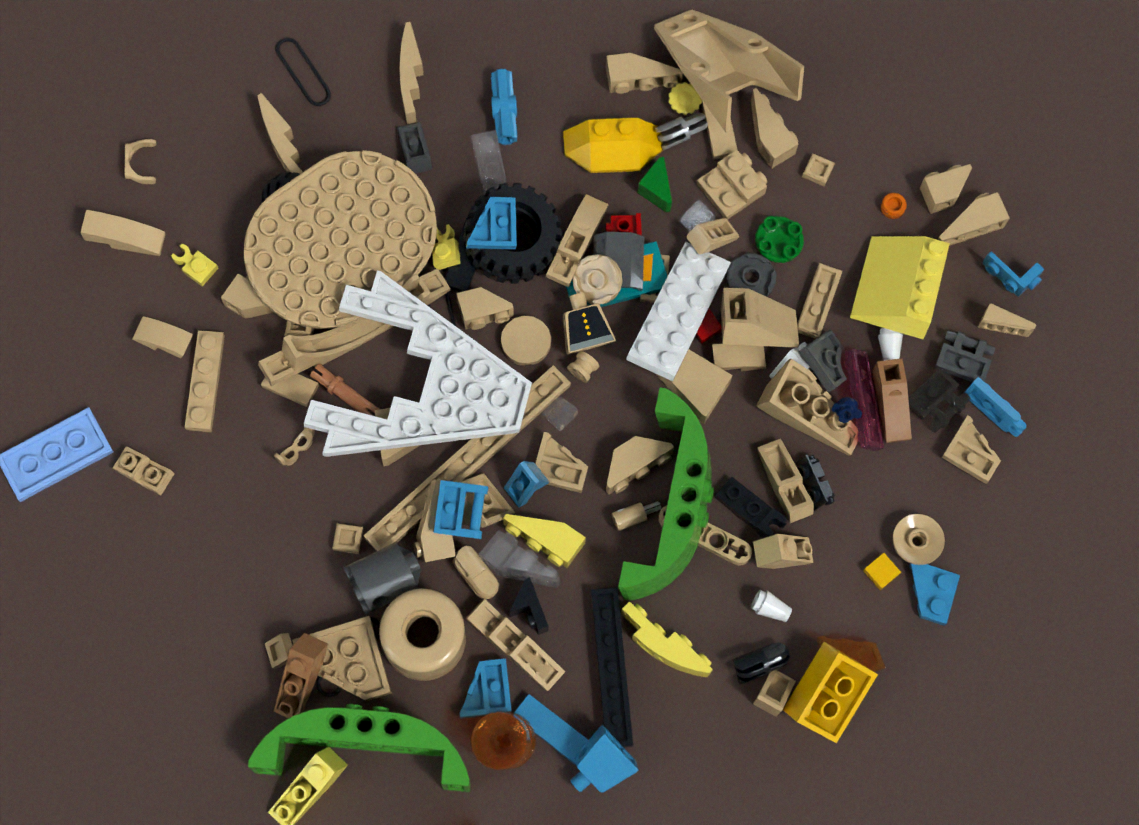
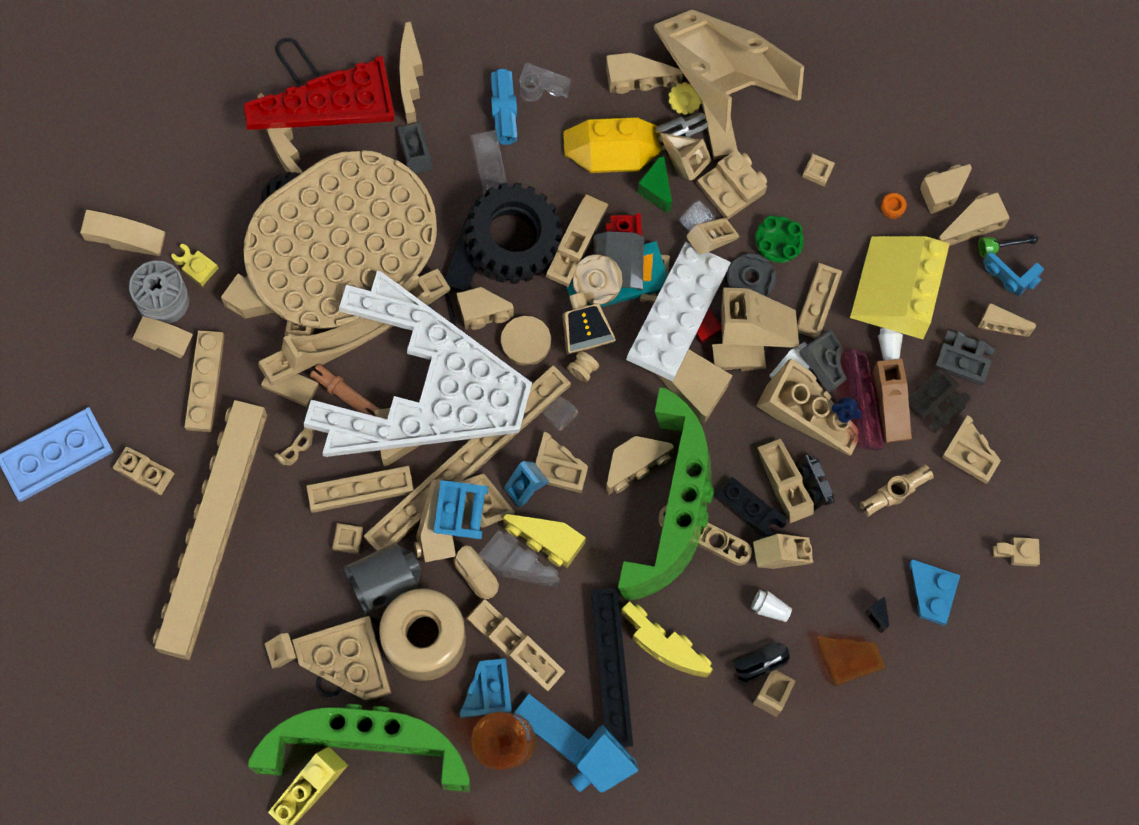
(130, 149): tan cap -> none
(164, 304): none -> light grey wheel
(211, 530): none -> tan brick
(300, 675): medium nougat slope -> none
(332, 99): none -> red wing
(360, 489): none -> tan plate
(446, 250): light yellow plate -> none
(496, 225): dark azure wing -> none
(528, 601): black slope -> none
(543, 80): none -> clear plate
(633, 515): tan piece -> none
(687, 155): none -> tan slope
(772, 136): tan slope -> none
(830, 692): yellow slope -> none
(878, 615): none -> black slope
(882, 571): yellow tile -> none
(906, 483): none -> tan pin
(928, 533): tan dish -> none
(990, 244): none -> hinge
(995, 407): dark azure hinge -> none
(1021, 551): none -> tan plate

